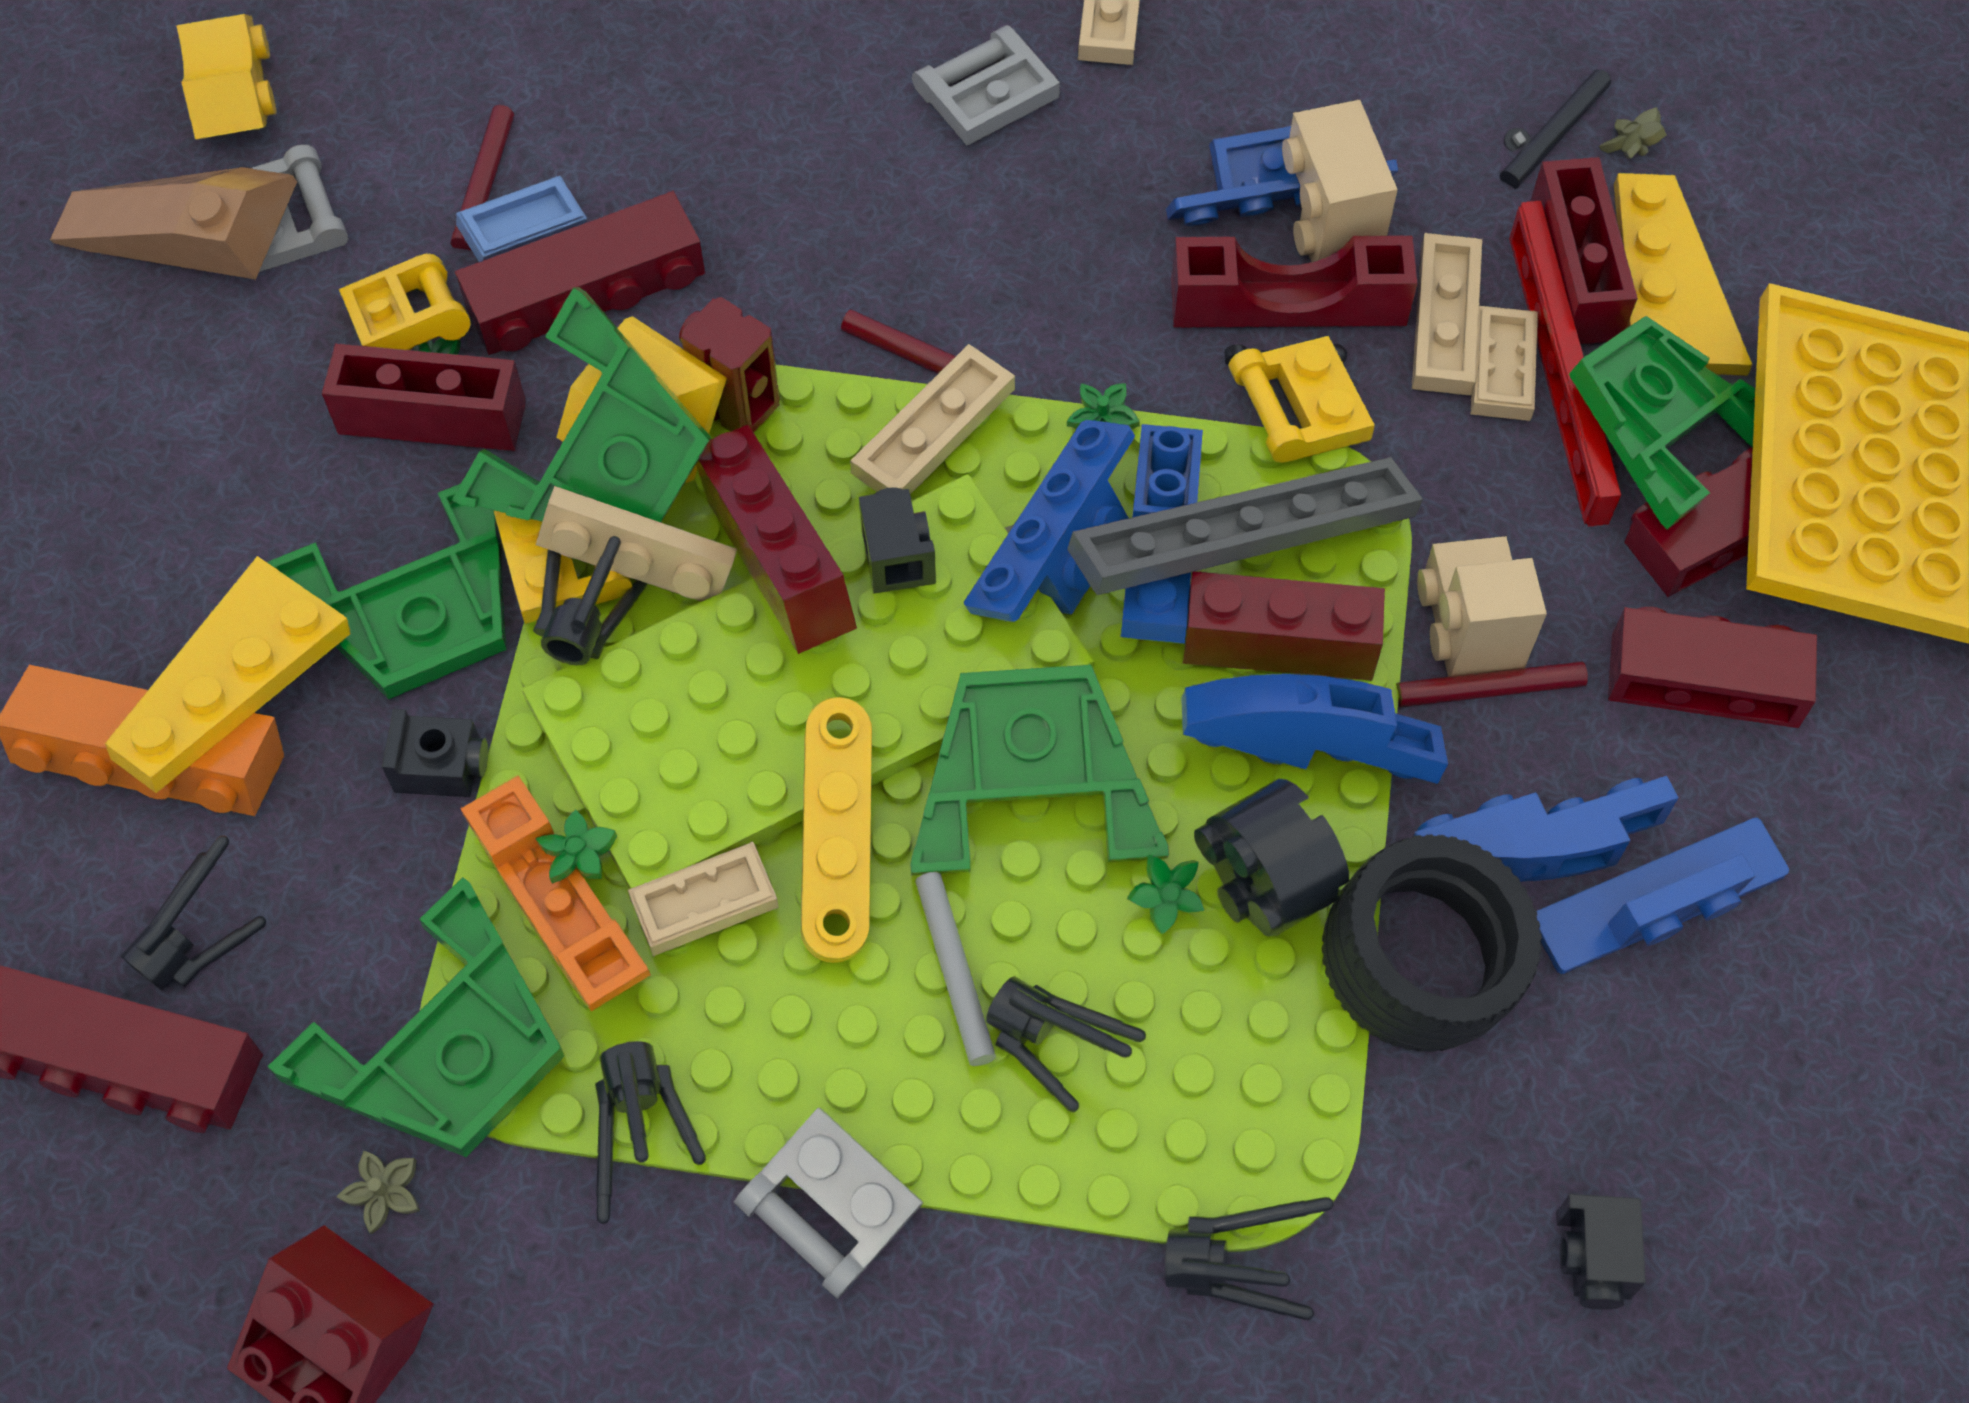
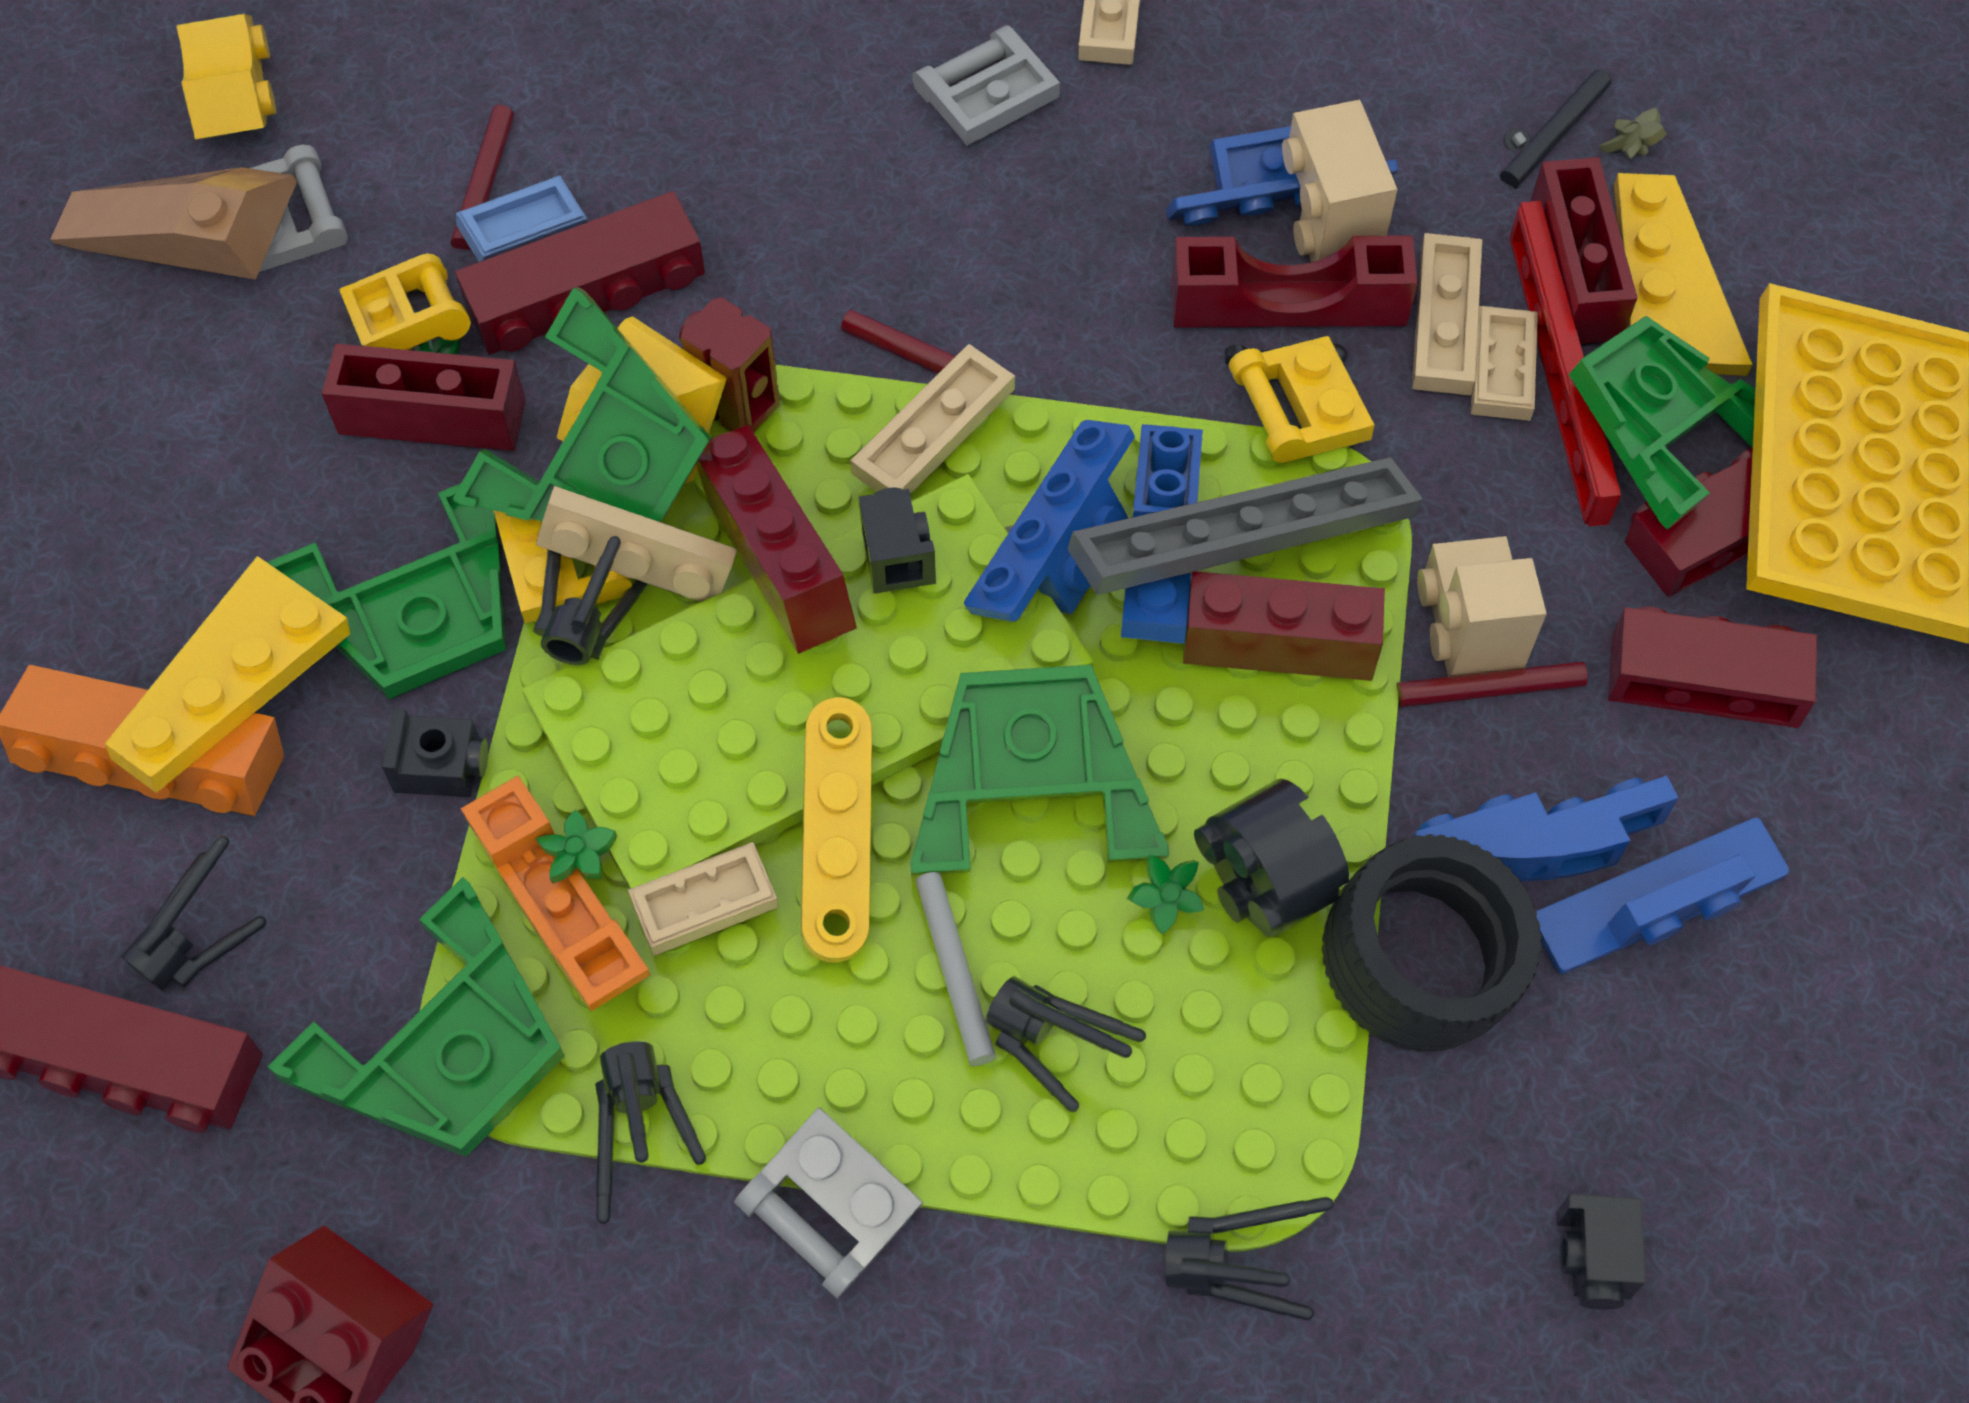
(382, 1189): olive plant -> none
(1104, 407): green plant -> none
(1295, 714): blue slope -> none

